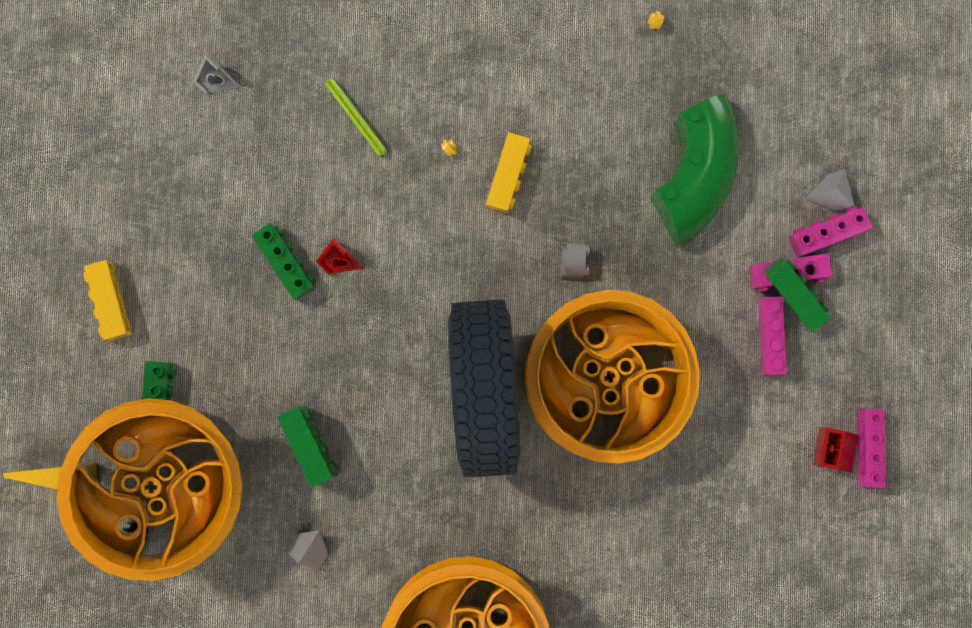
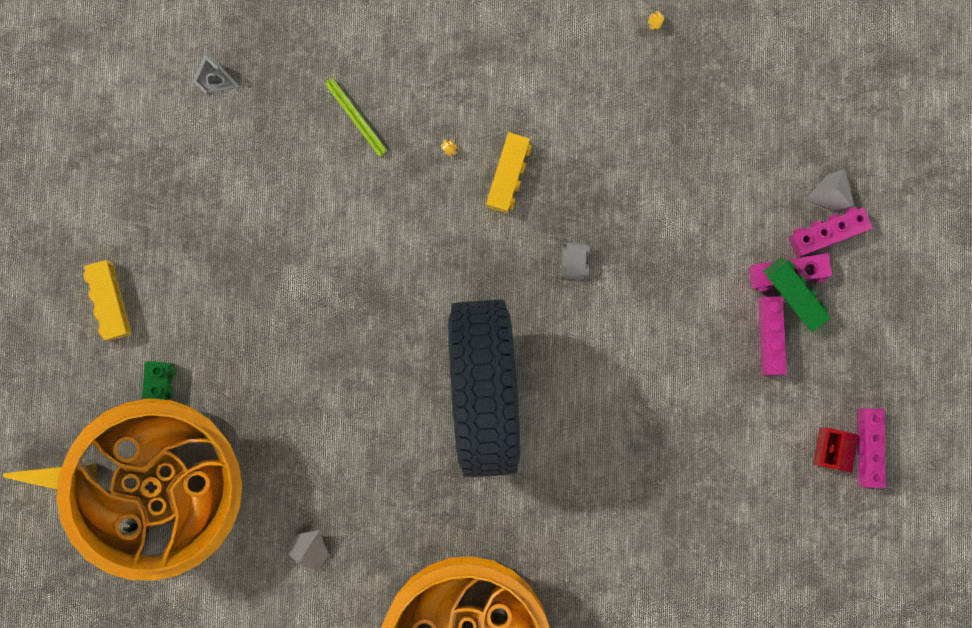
(283, 261): green brick -> none
(307, 445): green brick -> none
(337, 259): red slope -> none
(647, 419): light orange wheel -> none
(704, 169): green brick -> none

